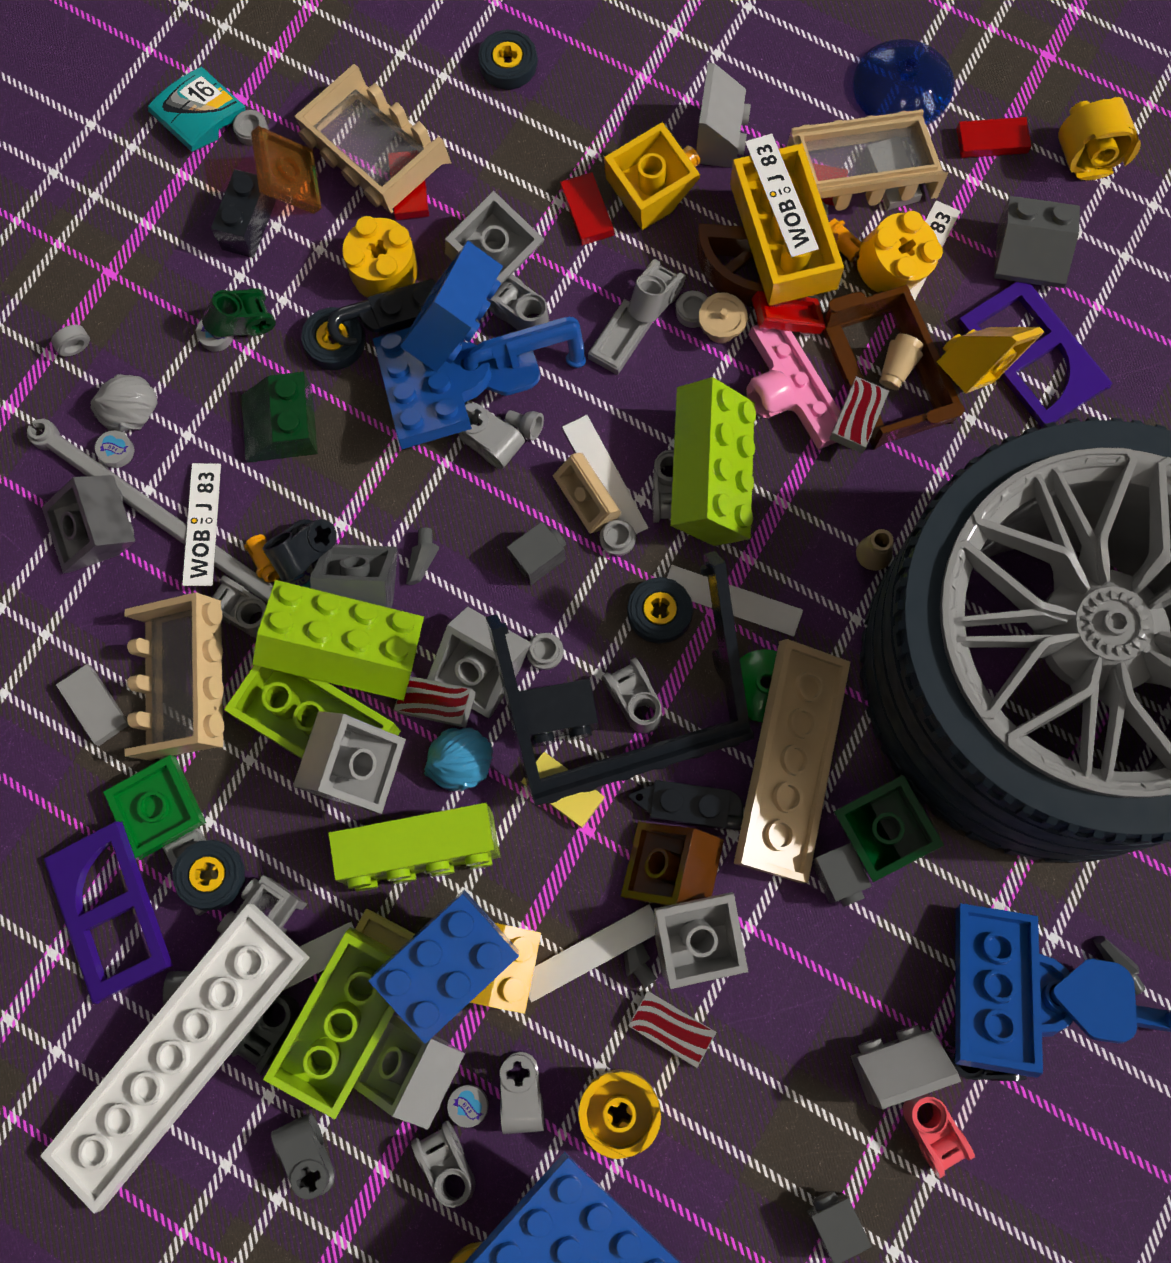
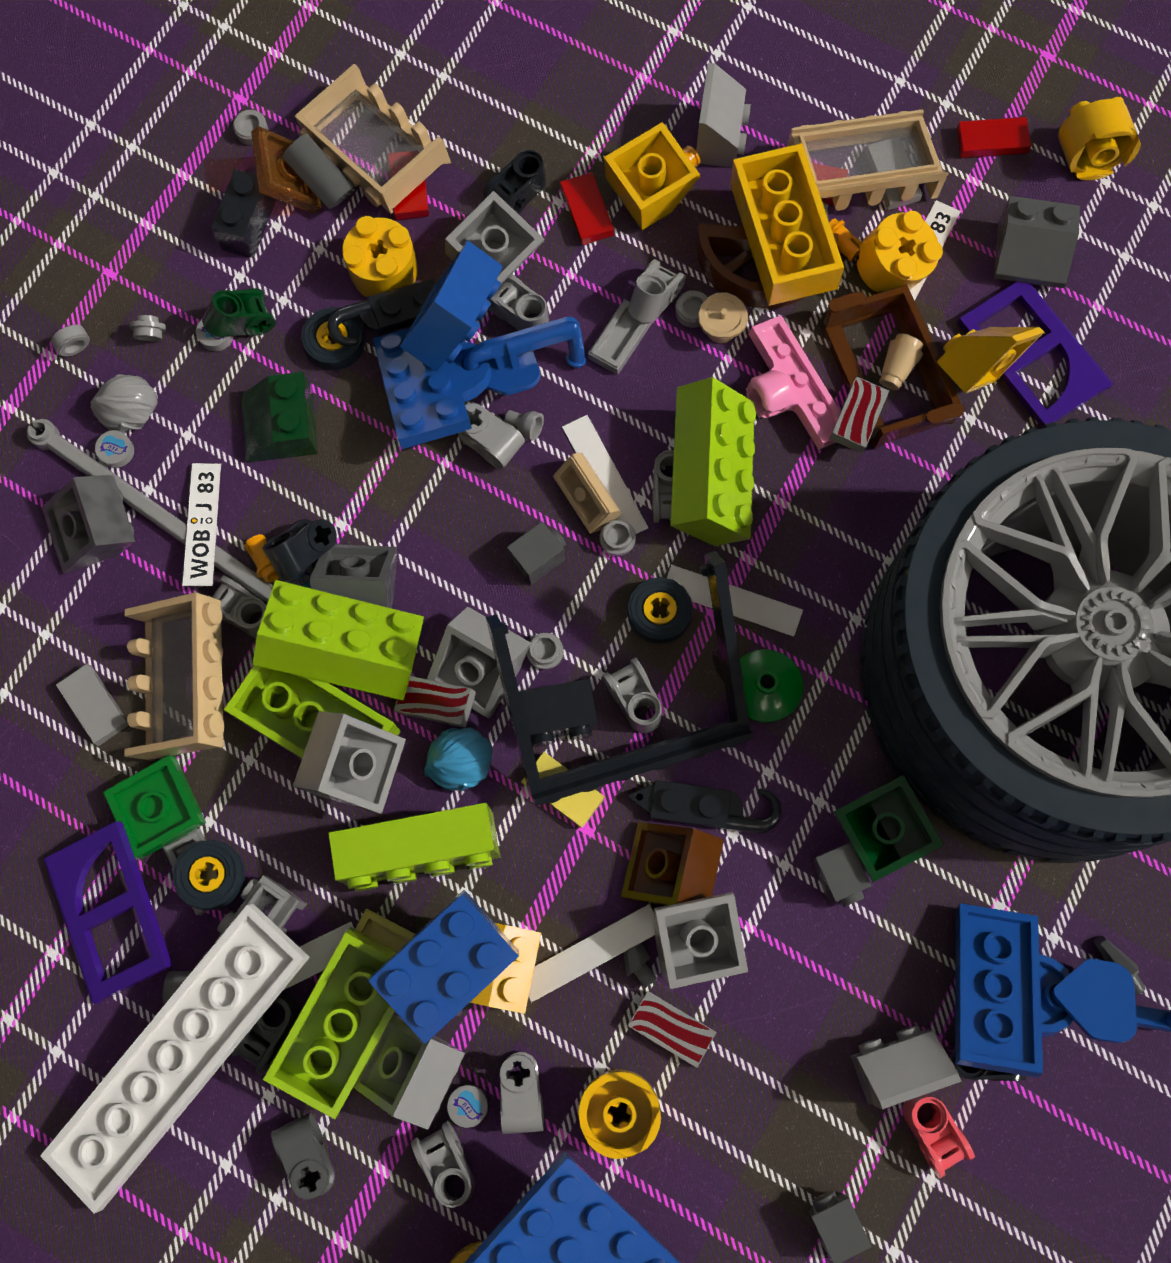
(147, 328): none -> light grey plate
(195, 108): teal slope -> none
(318, 171): none -> dark grey brick
(421, 556): dark grey bar -> none
(505, 44): black bush -> none
(515, 186): none -> black piece
(782, 195): white sticker -> none
(792, 762): tan plate -> none
(795, 315): red tile -> none
(875, 550): tan cone -> none
(886, 86): clear blue dish -> none

